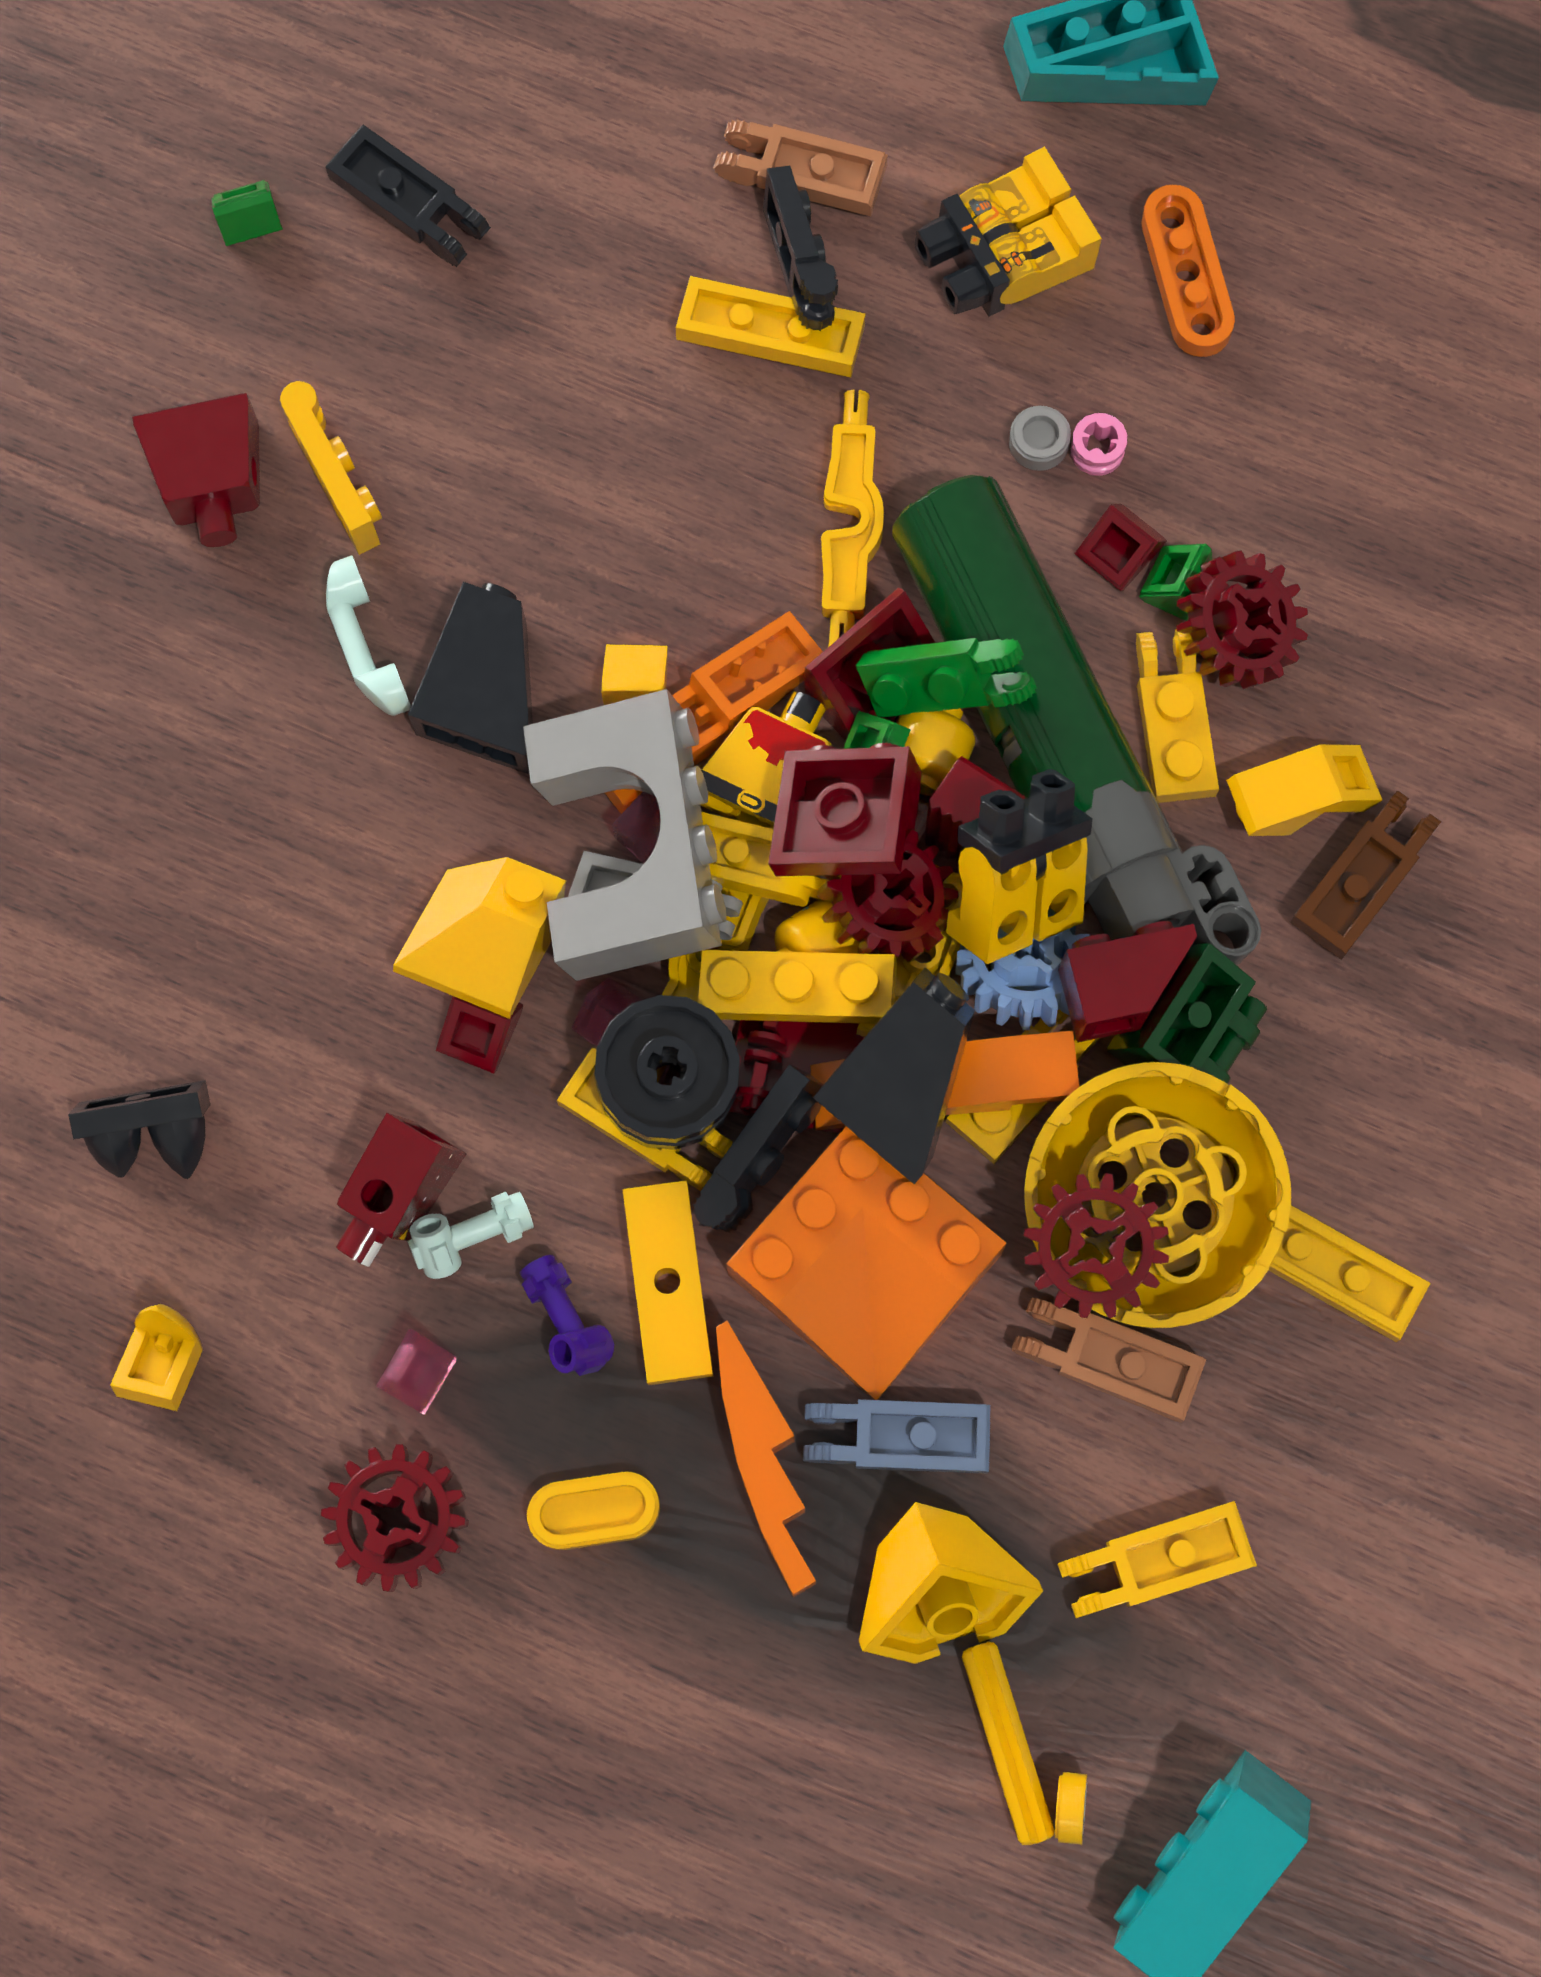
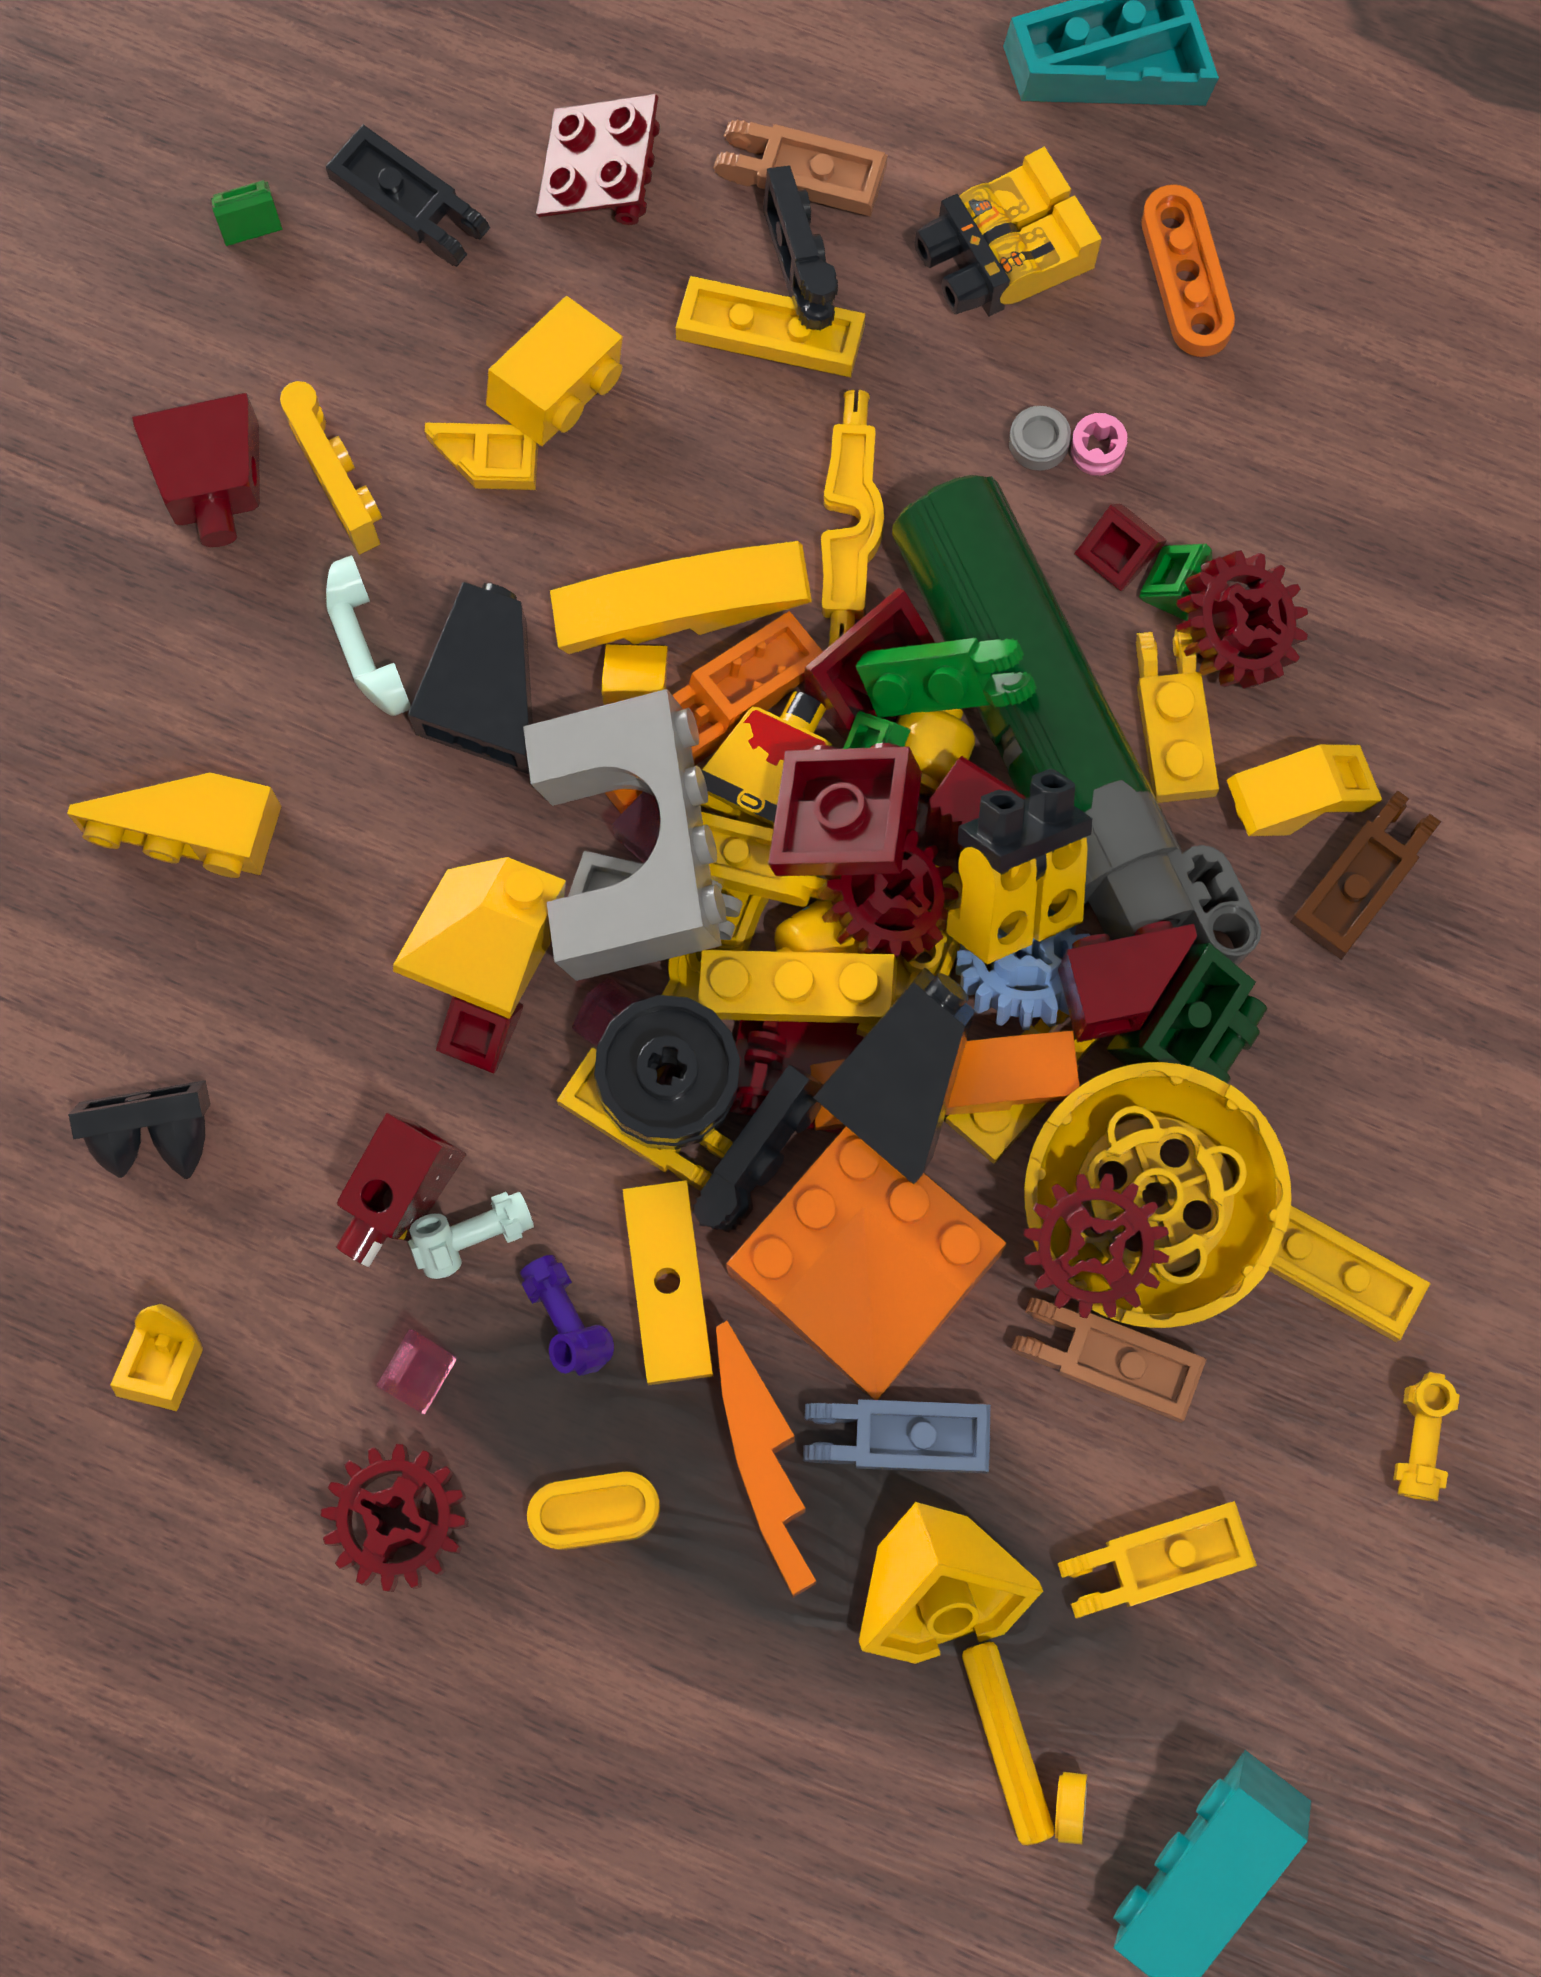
(195, 817): none -> yellow slope
(487, 454): none -> yellow tile
(555, 371): none -> yellow brick
(600, 158): none -> hinge
(681, 594): none -> yellow slope
(1427, 1403): none -> yellow bar

